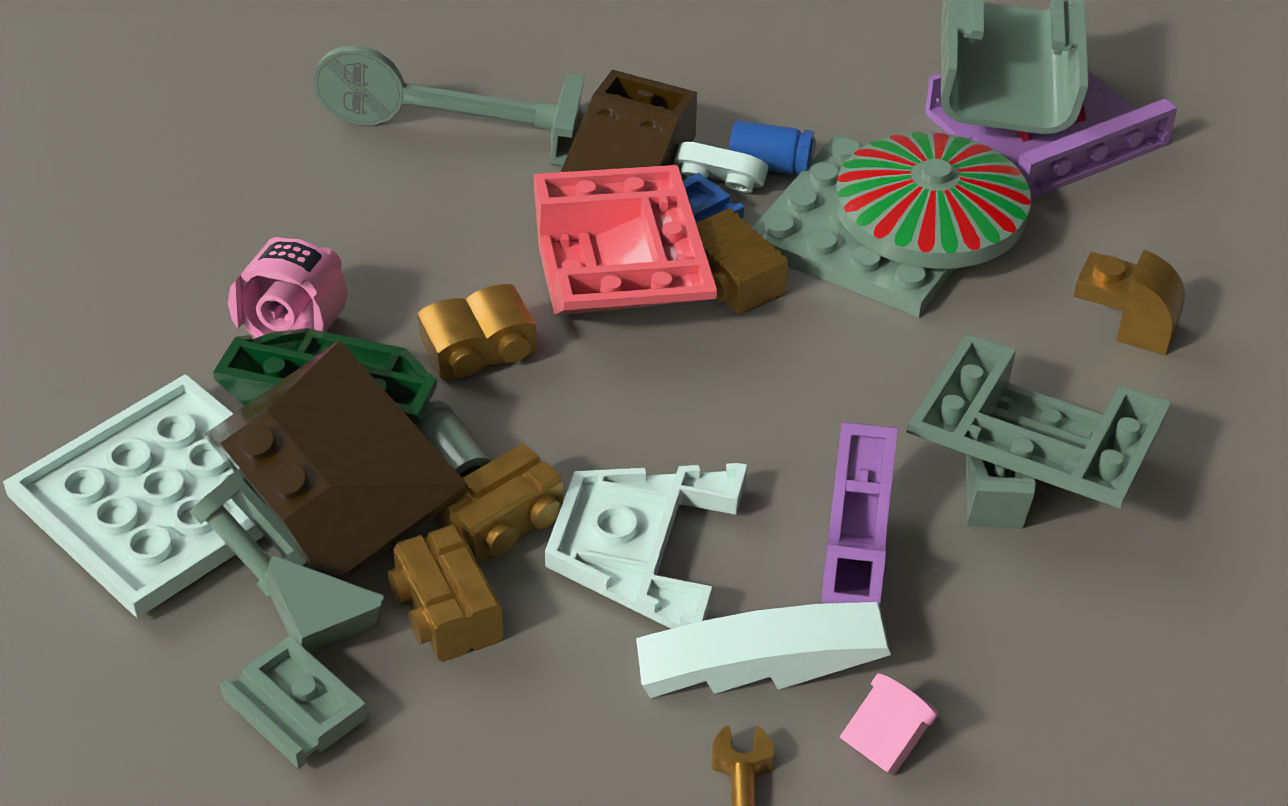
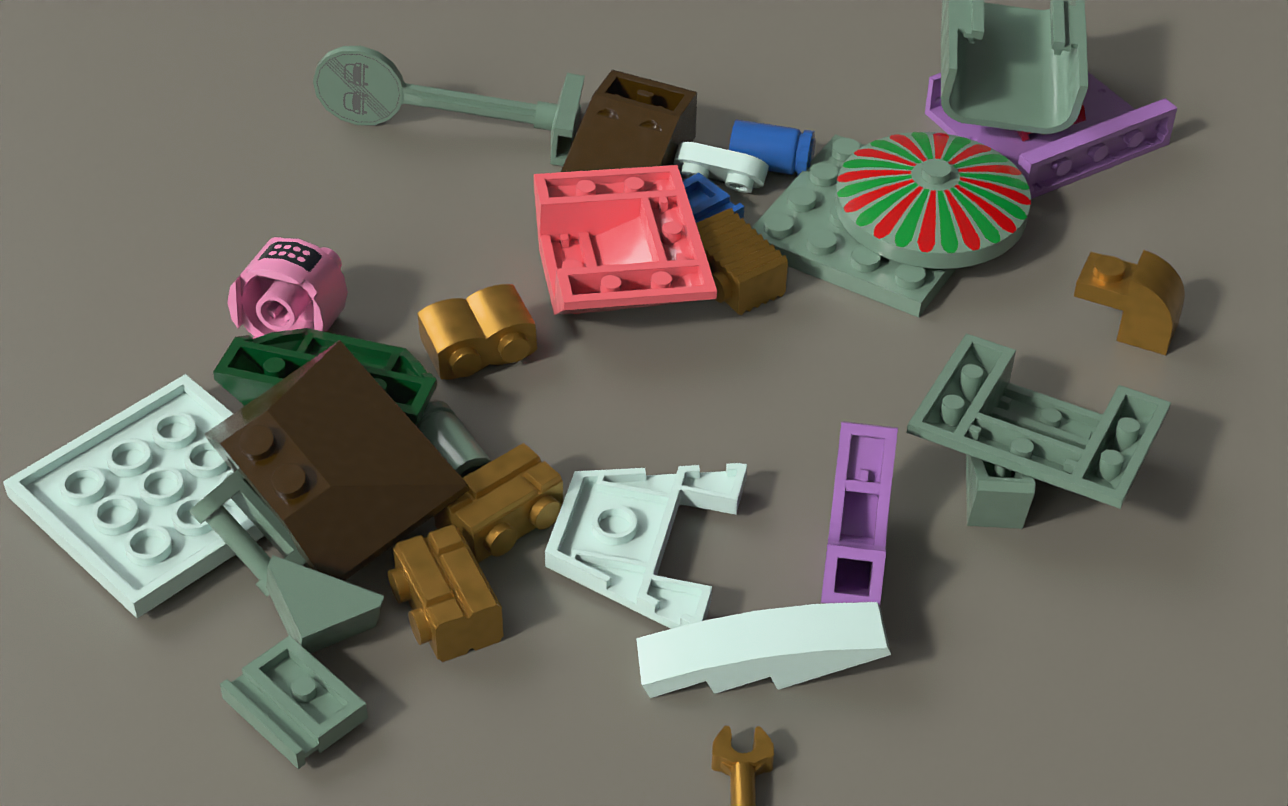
(889, 723): bright pink tile -> none

